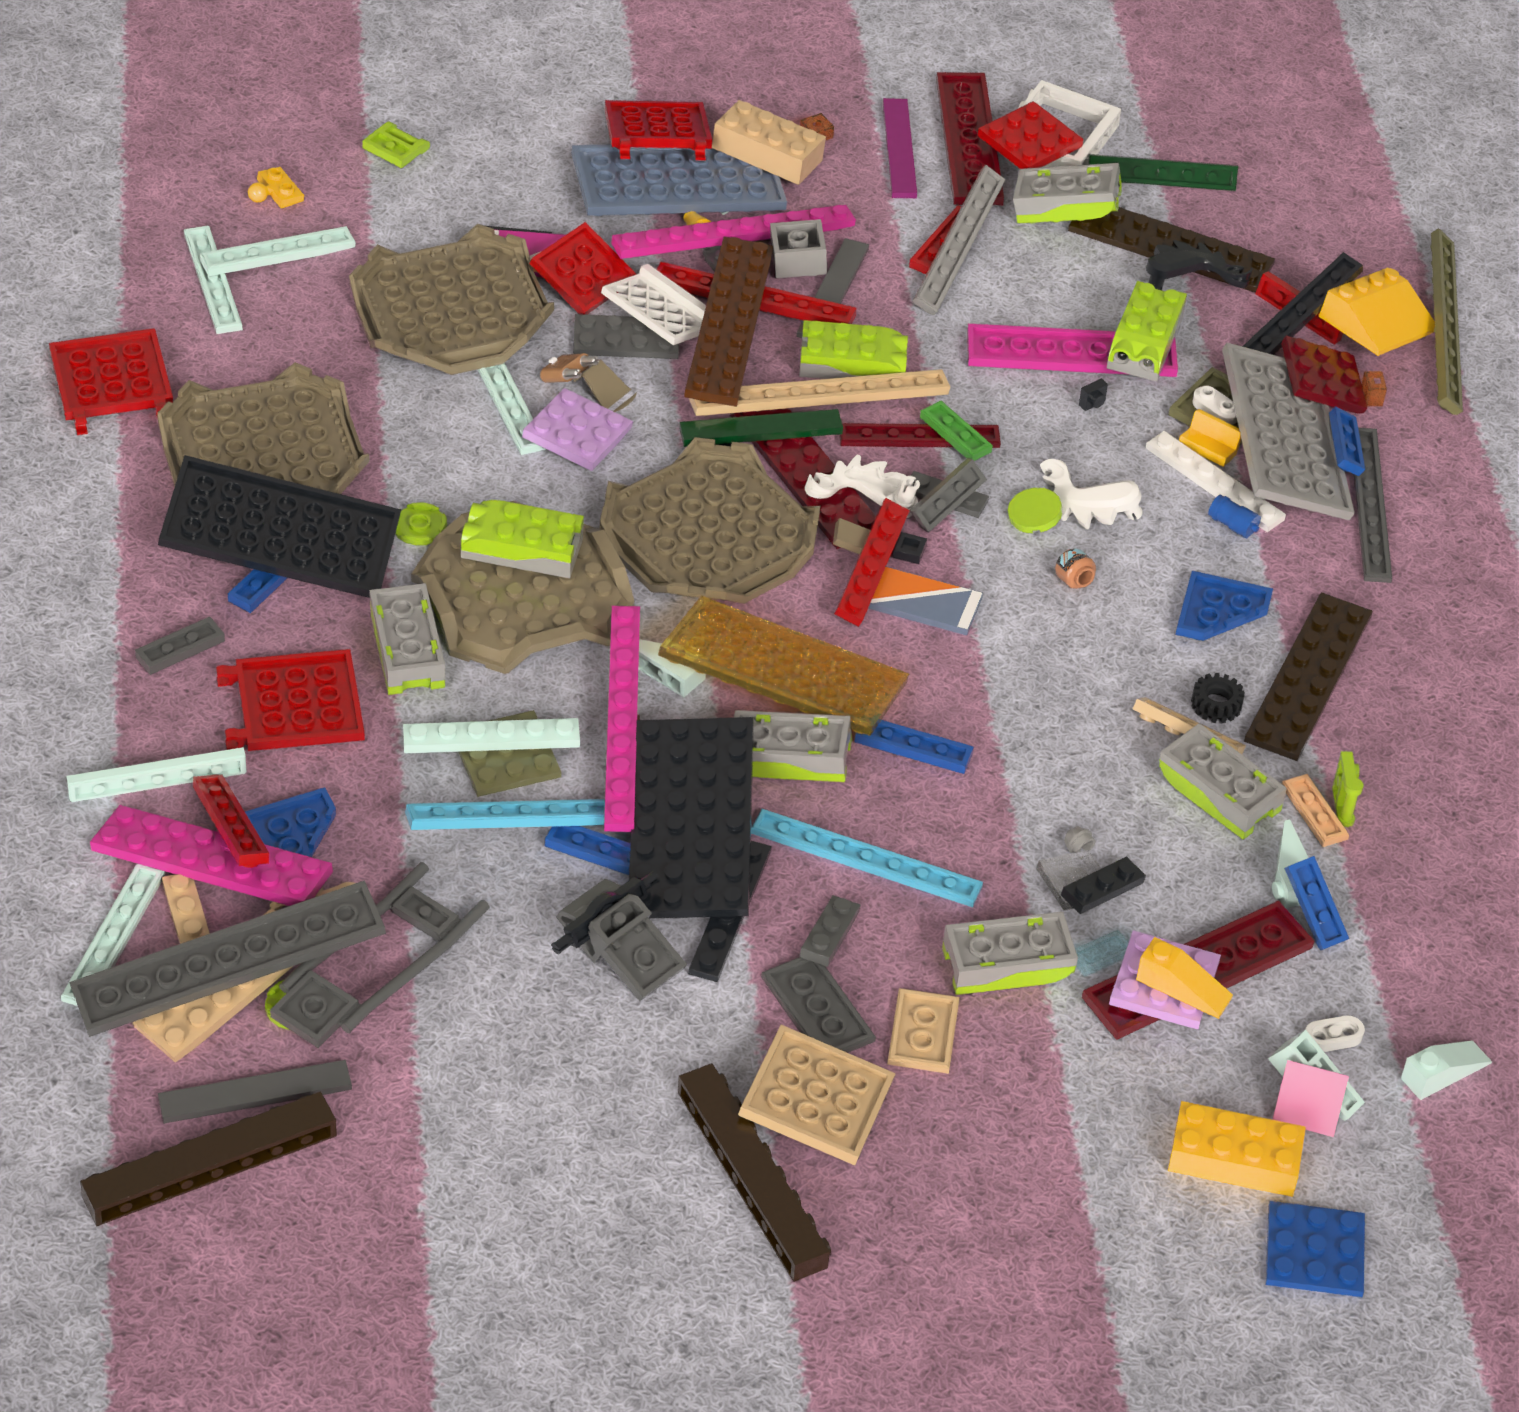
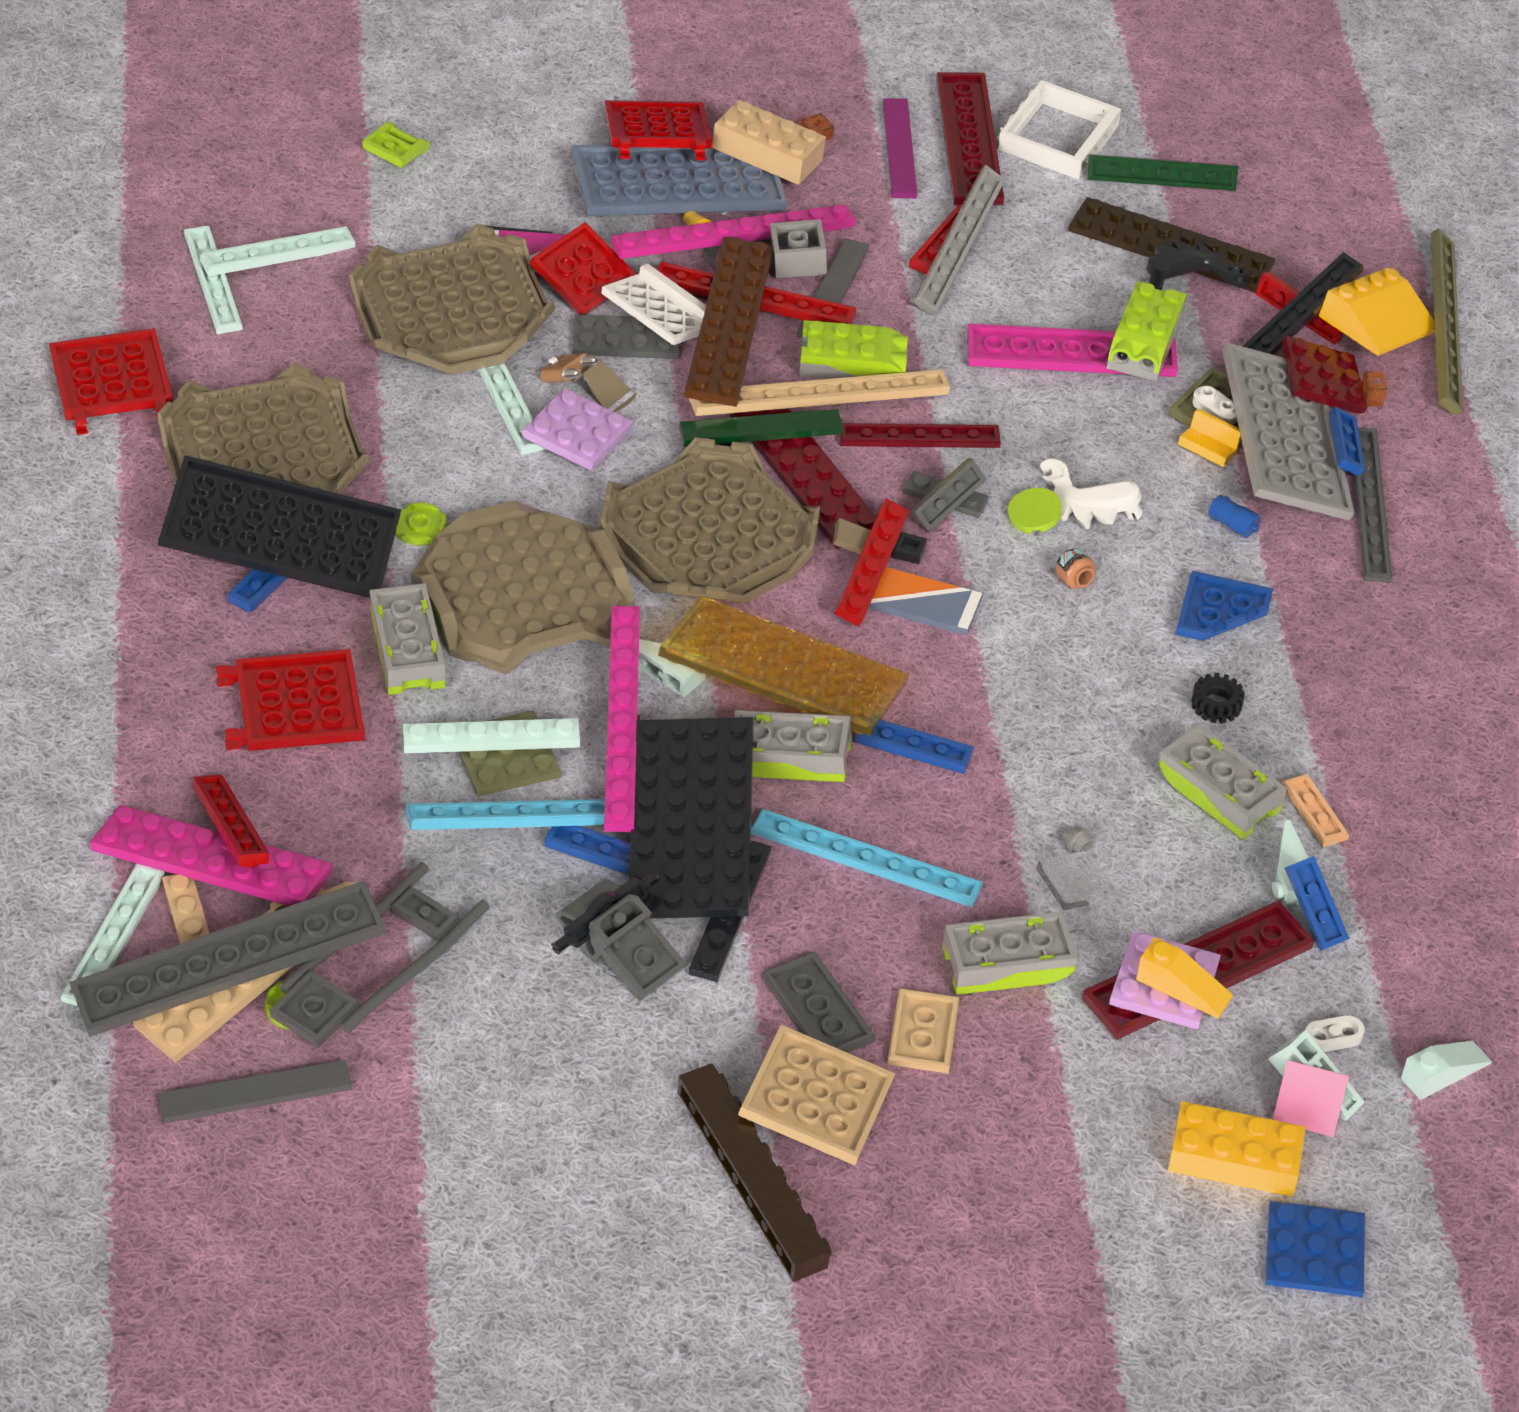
(155, 774): light aqua tile -> none
(179, 645): dark grey plate -> none
(208, 1158): dark brown brick -> none
(277, 185): yellow plate -> none
(295, 822): blue plate -> none
(522, 537): lime piece -> none
(830, 931): dark grey plate -> none
(868, 480): white animal -> none
(956, 431): bright green tile -> none
(1030, 137): red plate -> none
(1067, 193): light grey piece -> none
(1093, 395): black plate -> none
(1101, 953): clear light blue tile -> none
(1103, 885): black plate -> none
(1174, 721): tan plate -> none
(1212, 478): white plate -> none
(1308, 676): dark brown plate -> none
(1346, 788): lime plate -> none

